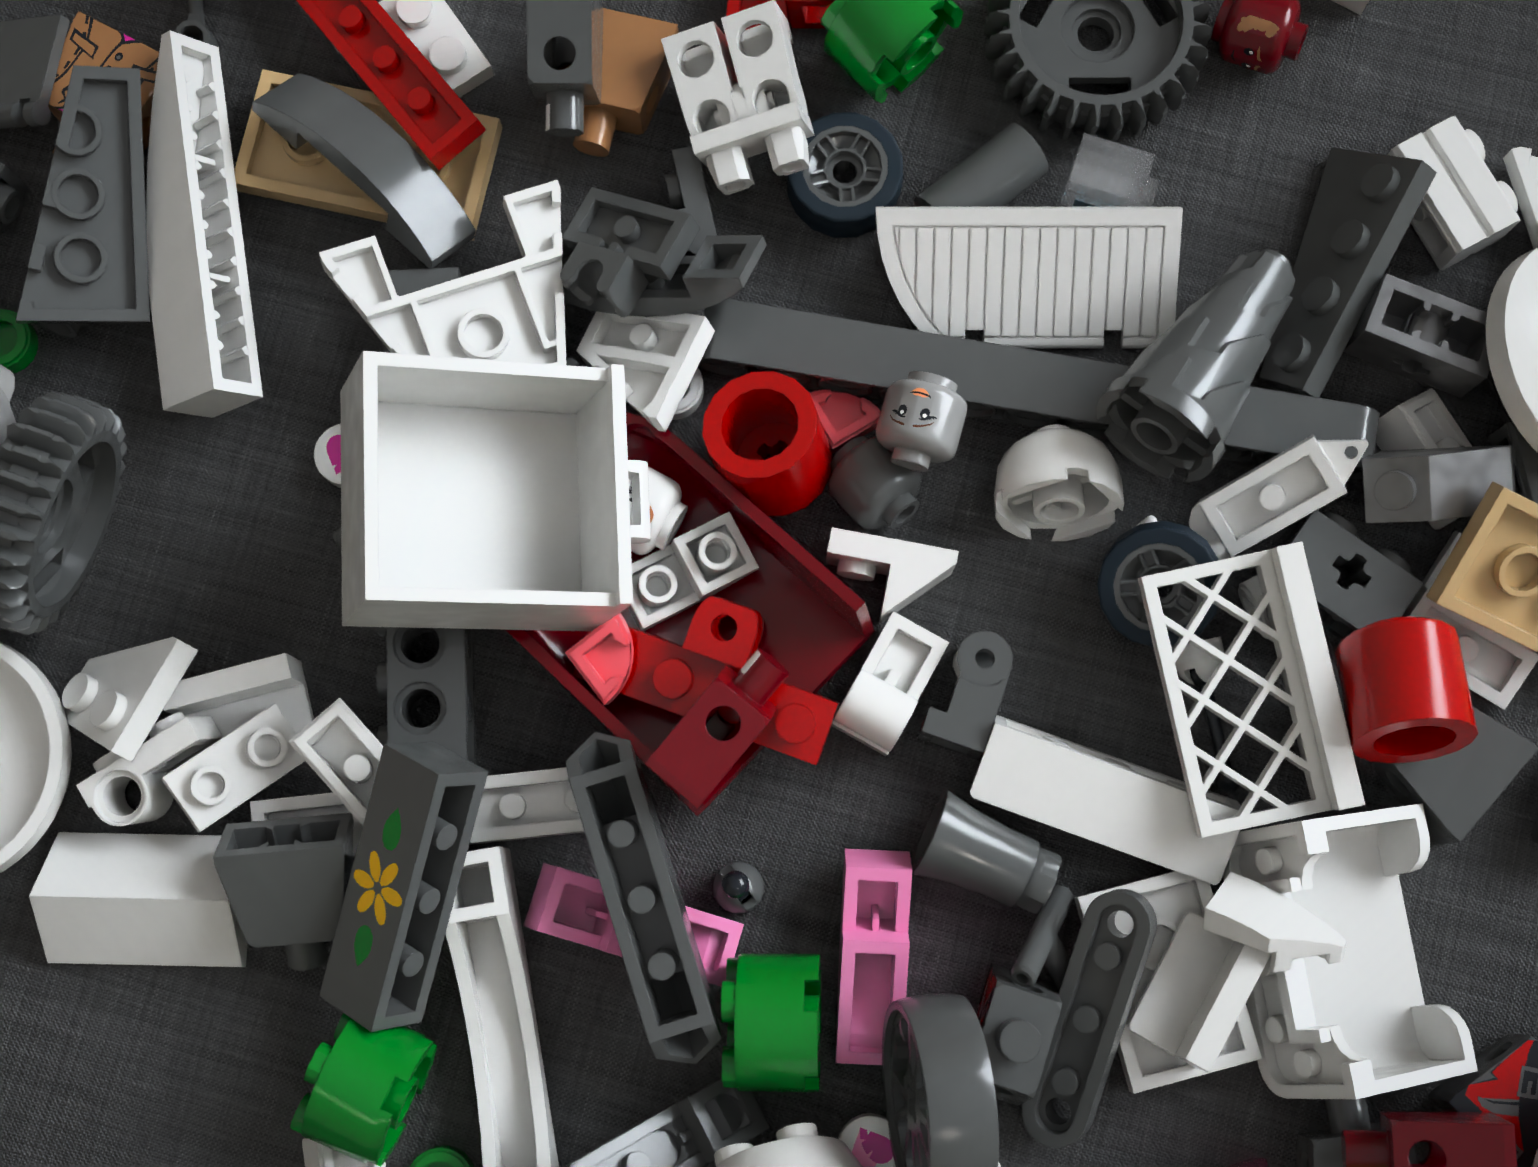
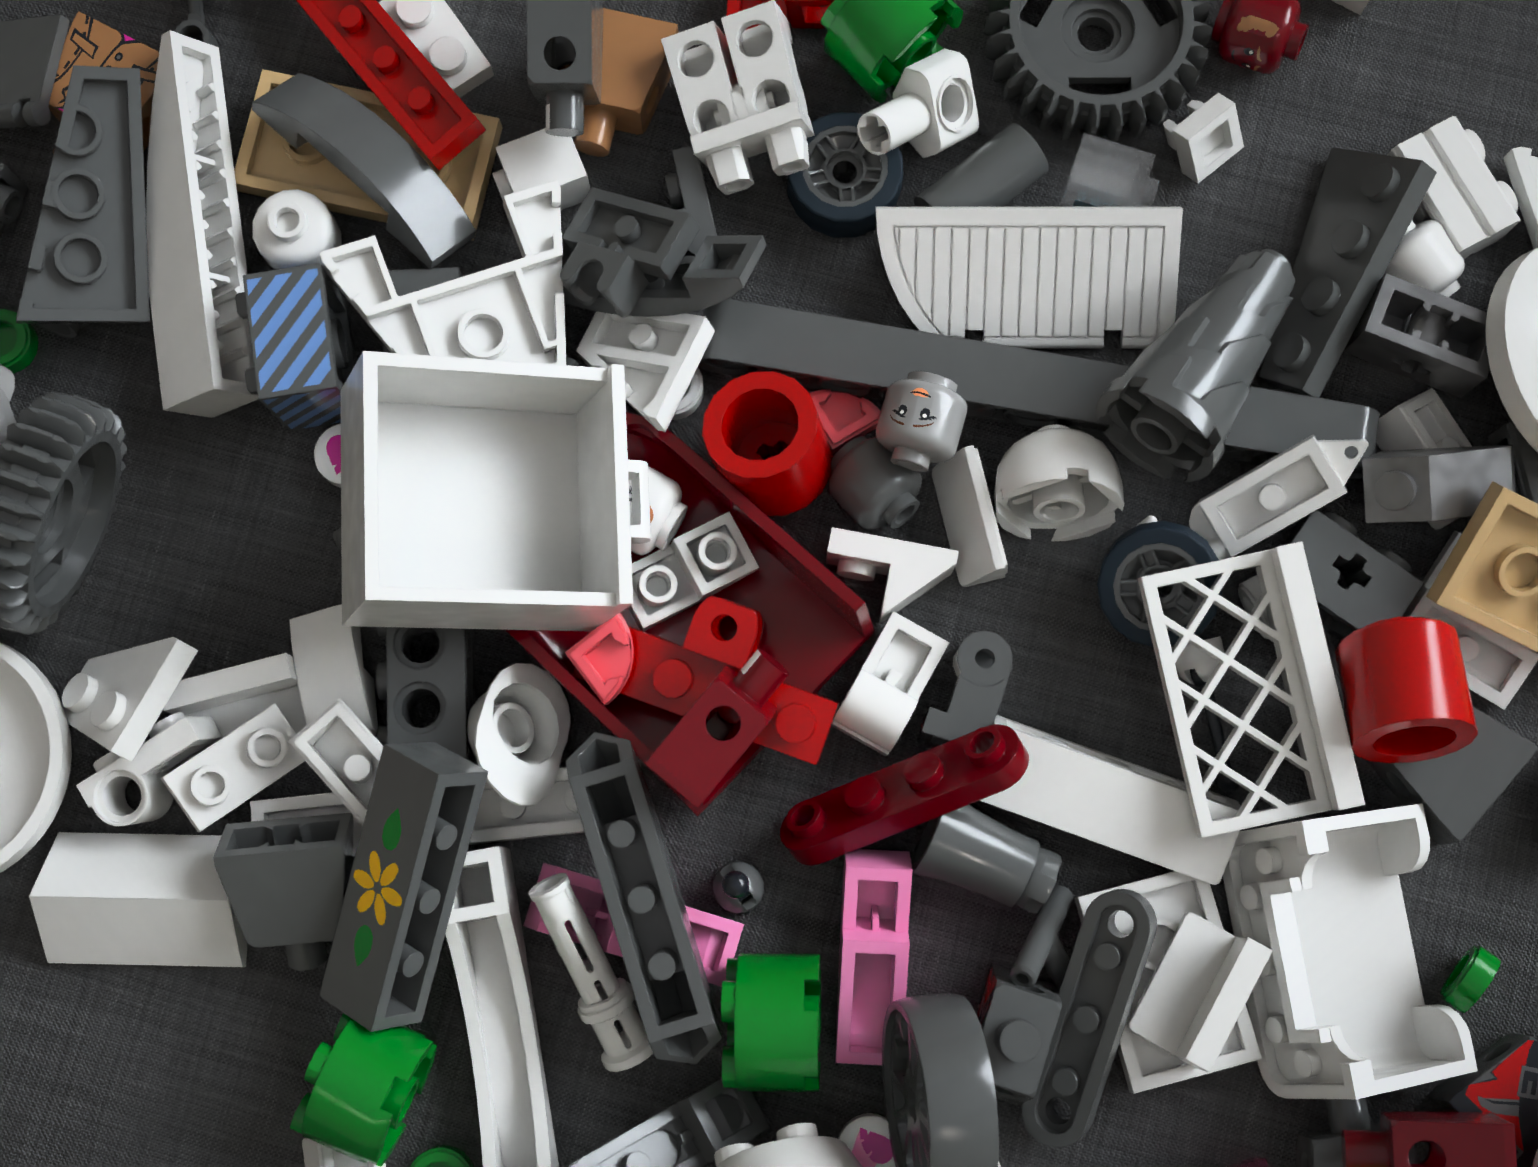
(294, 229): none -> white head
(297, 344): none -> dark grey container
(331, 666): none -> white slope
(520, 733): none -> white piece
(539, 160): none -> white brick
(598, 1003): none -> white pin
(904, 794): none -> dark red plate
(929, 108): none -> white piece
(969, 518): none -> white slope
(1206, 136): none -> white tile
(1270, 923): white slope -> none
(1428, 259): none -> white head
(1470, 978): none -> green tile

